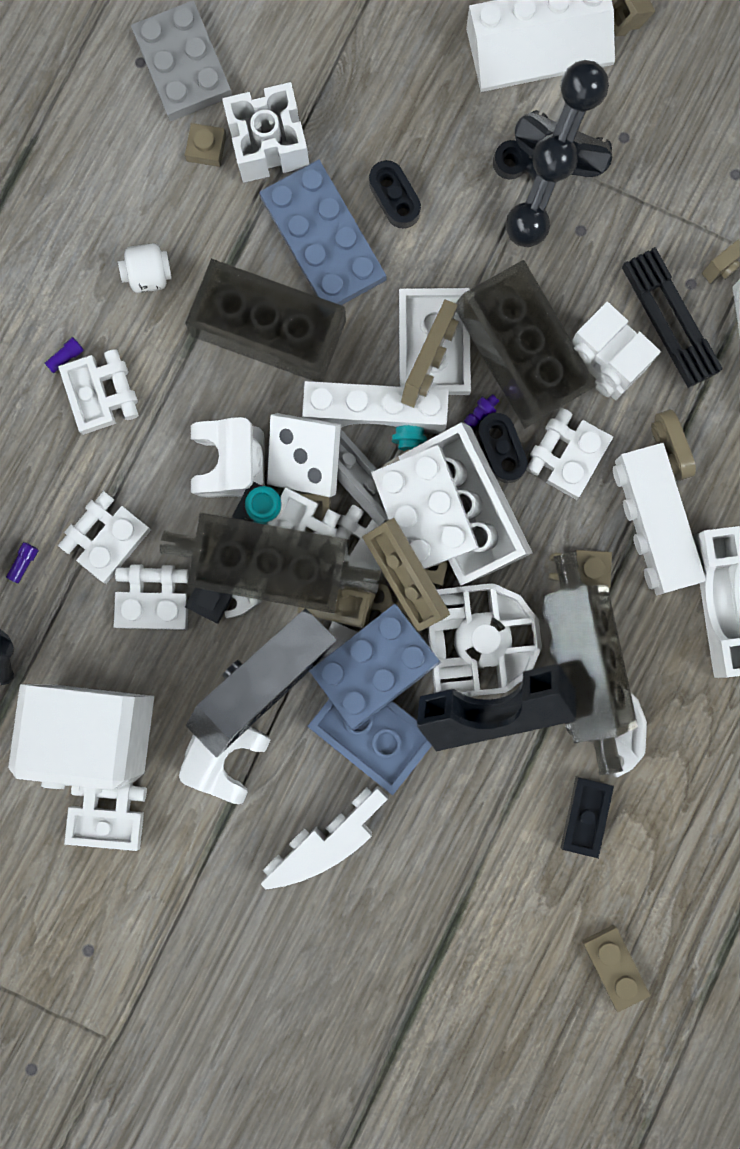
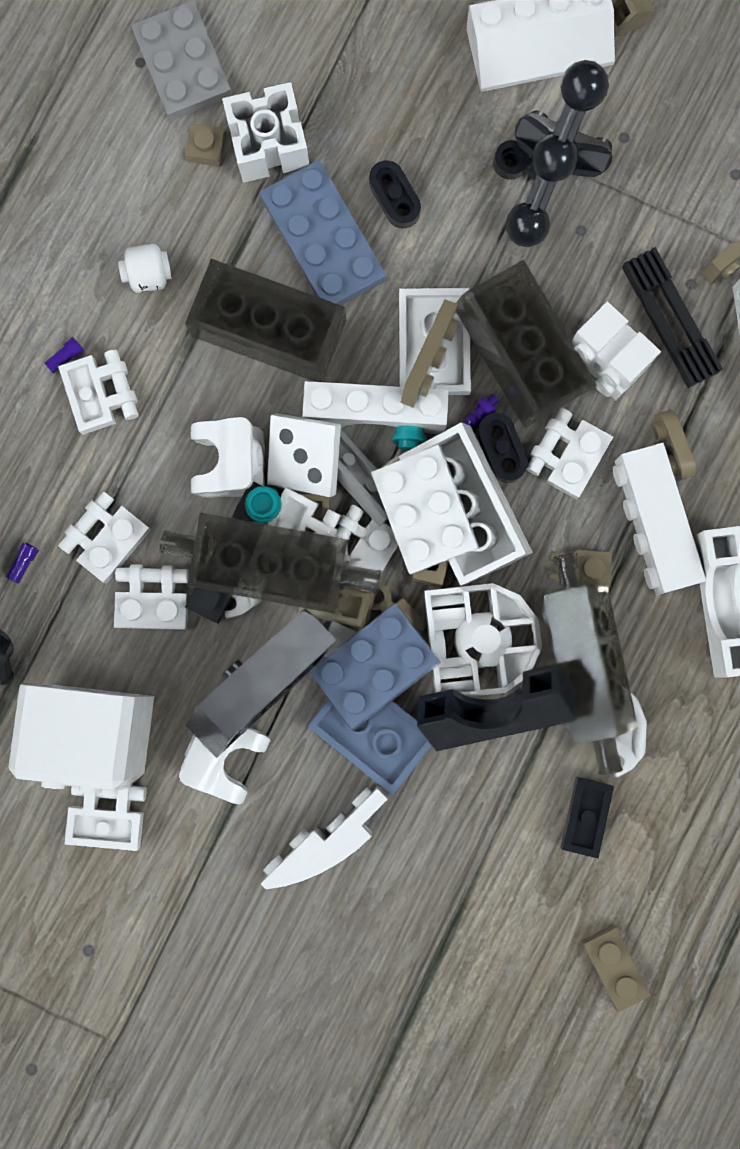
(406, 575): dark tan plate -> none

